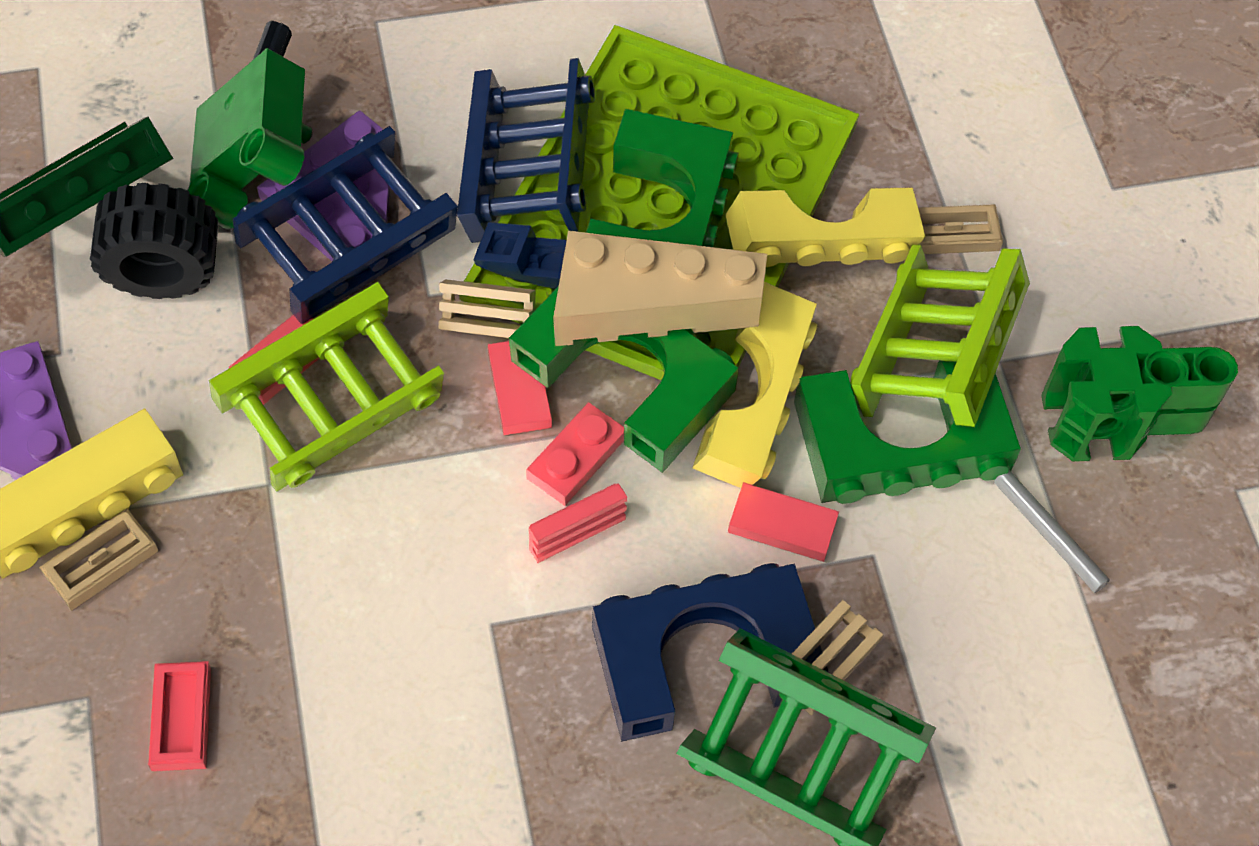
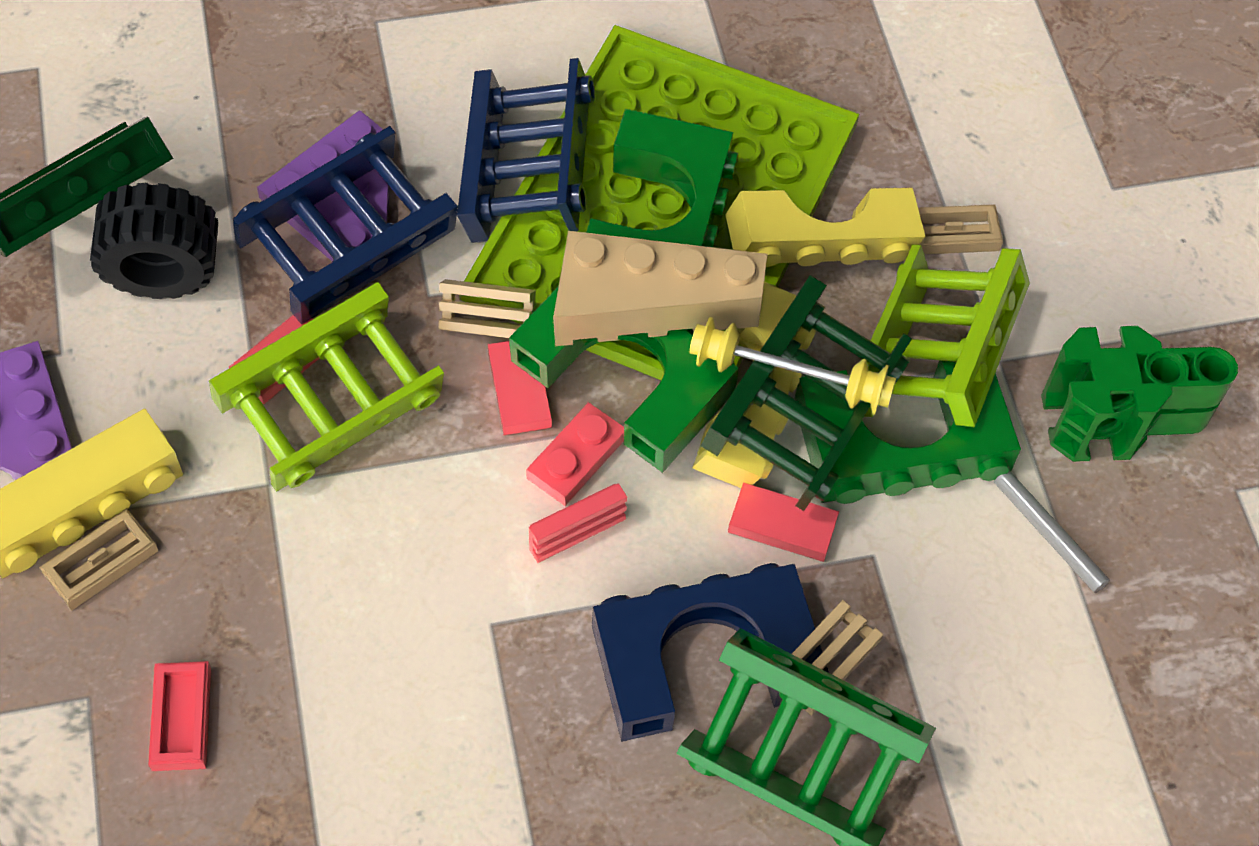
(250, 128): green piece -> none
(519, 255): dark blue slope -> none
(723, 347): none -> light yellow axle
(760, 389): none -> dark green fence

